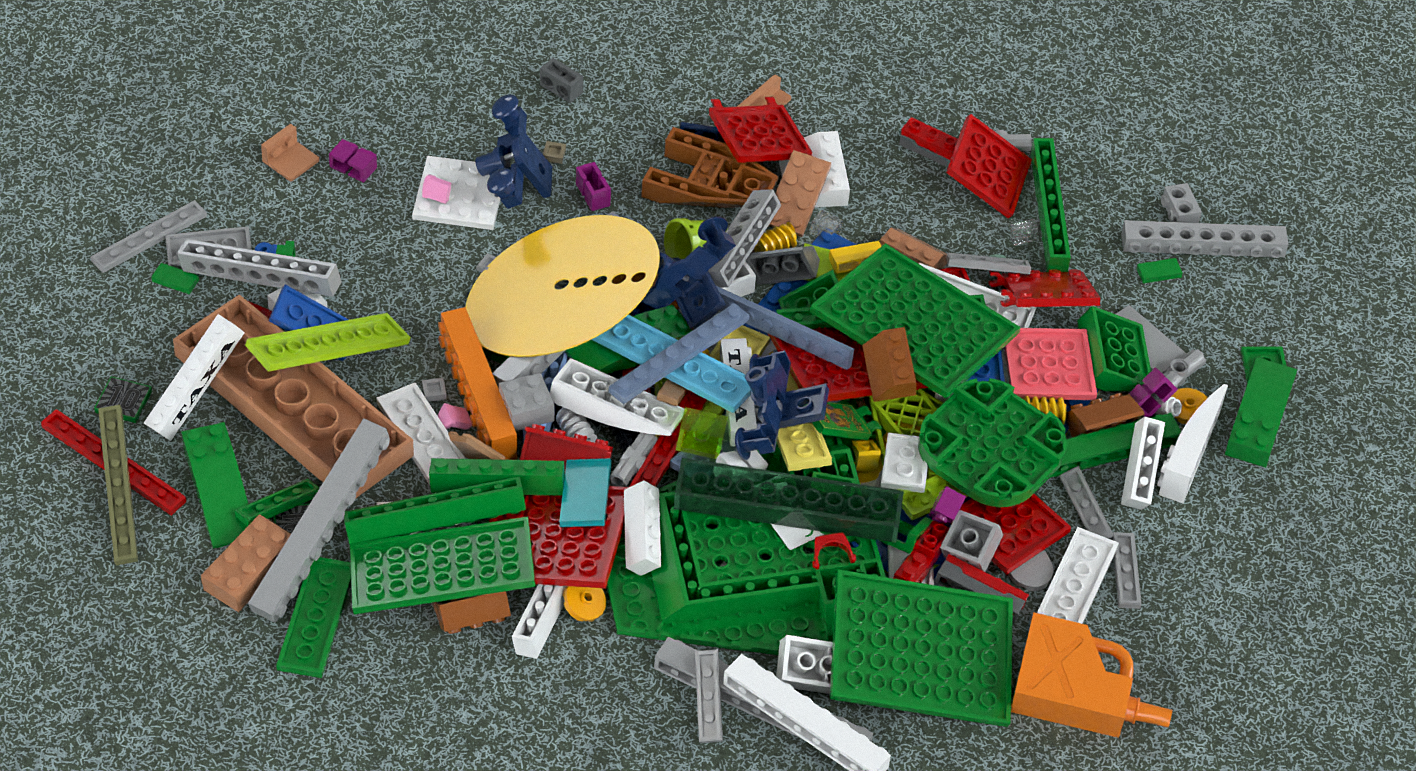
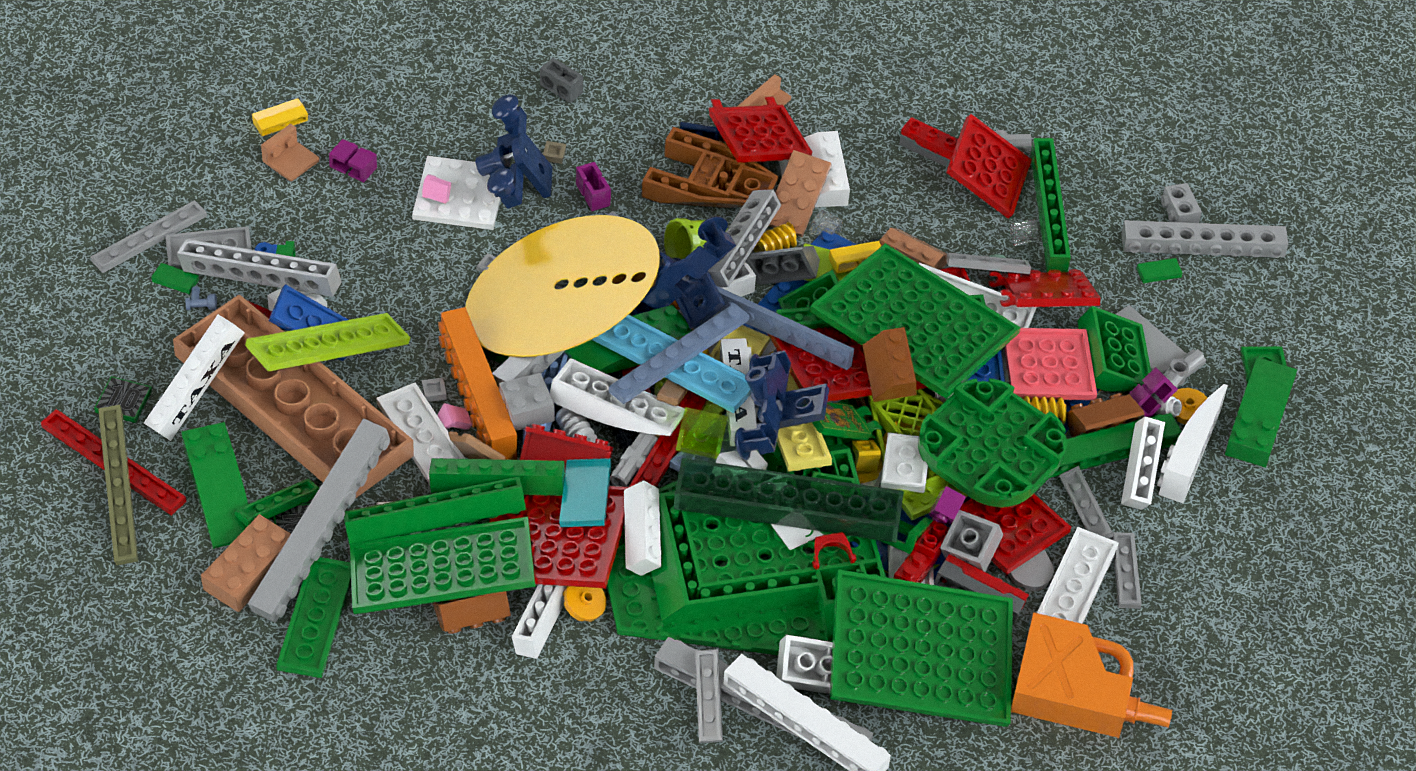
(194, 301): none -> sand blue piece
(279, 116): none -> yellow piece

